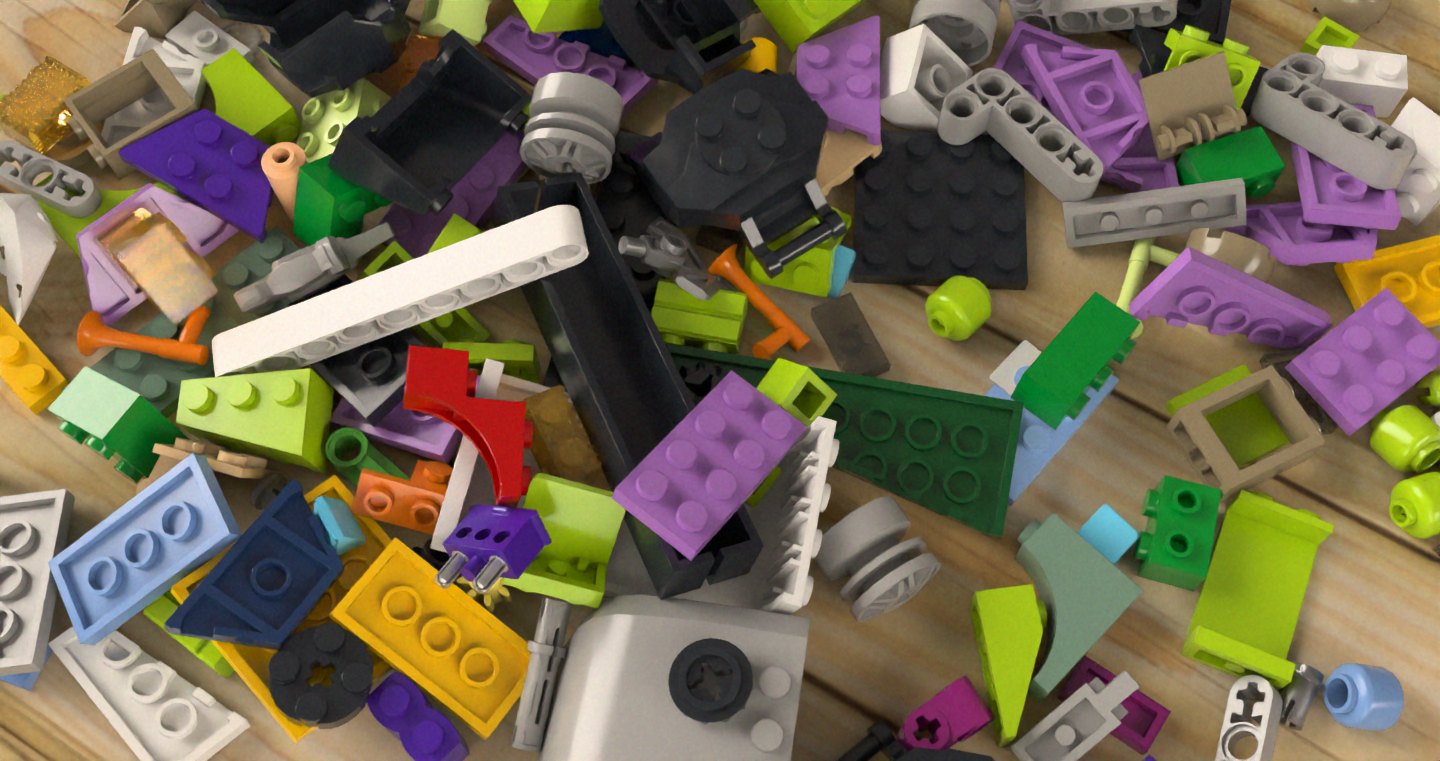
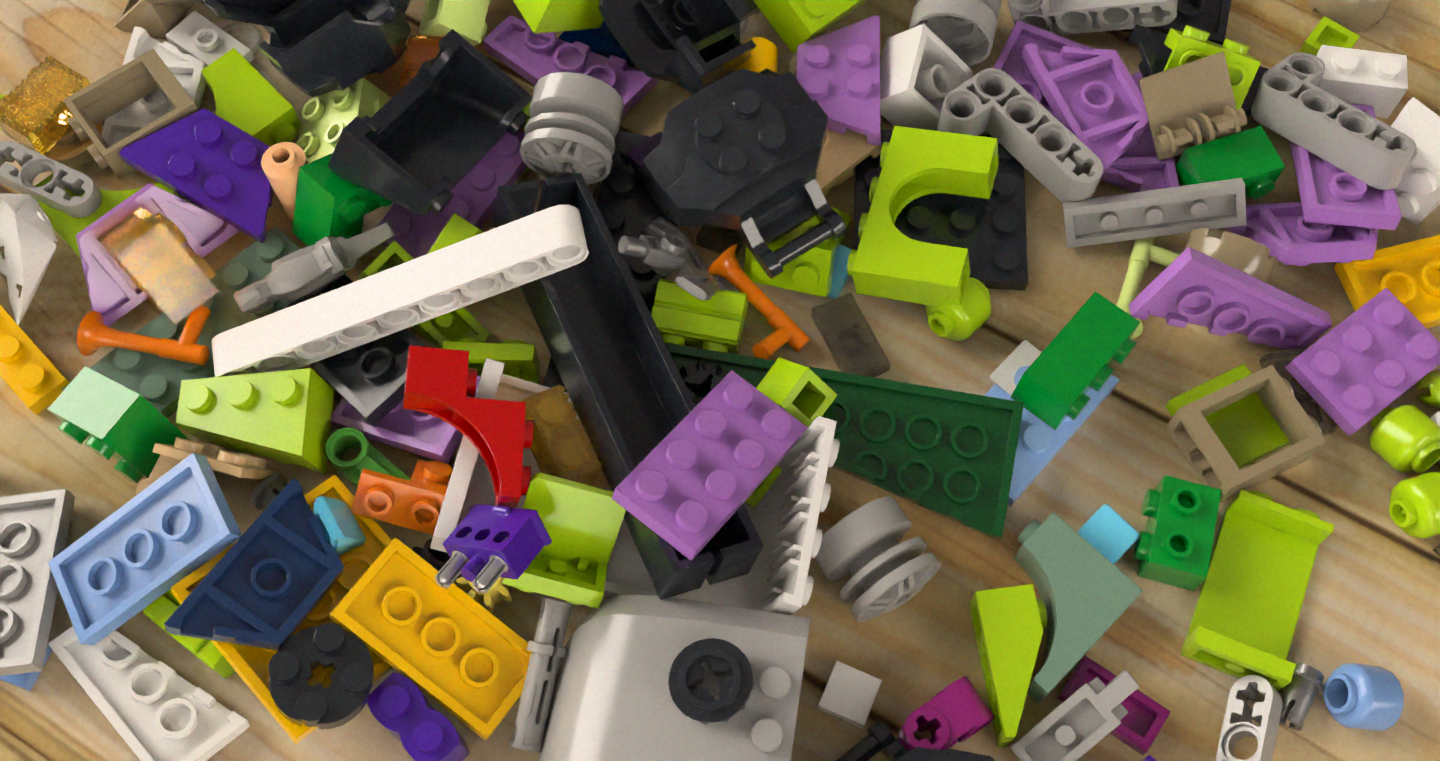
(849, 694): none -> white tile
(913, 166): none -> lime arch

